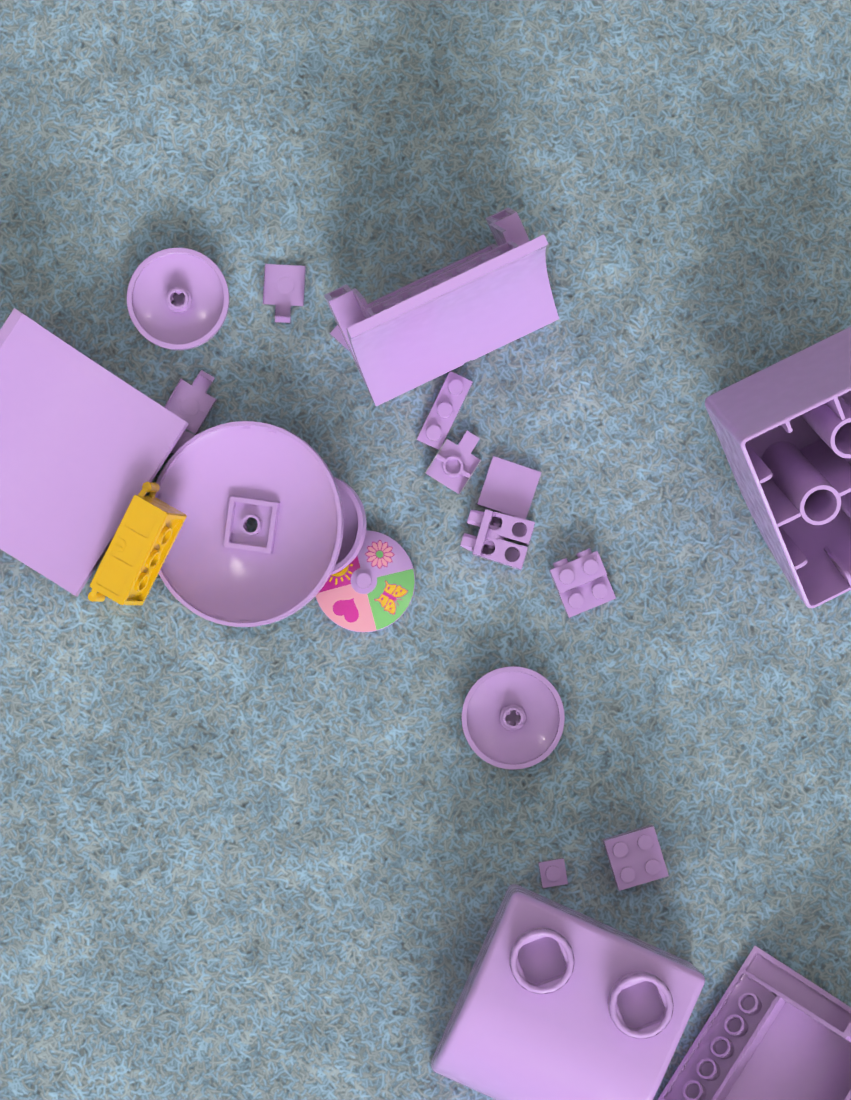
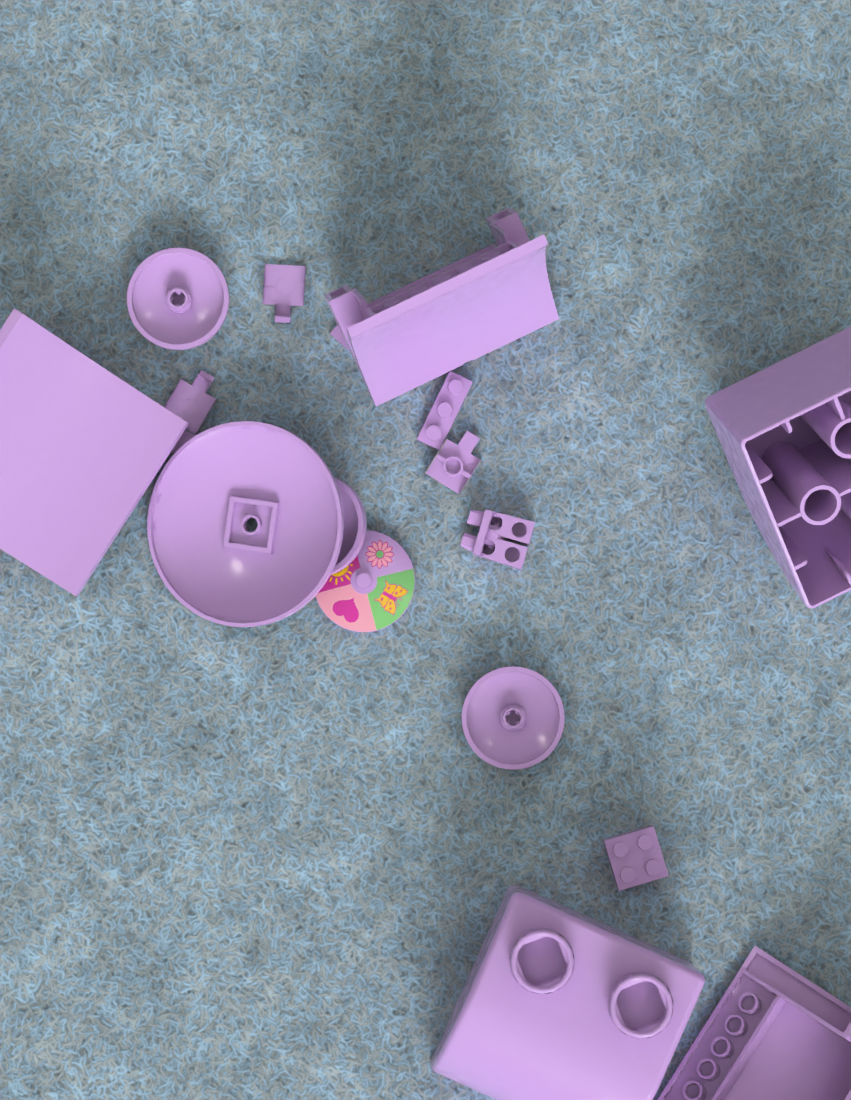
(137, 549): yellow container -> none
(509, 488): lavender tile -> none
(553, 873): lavender plate -> none
(582, 582): lavender plate -> none

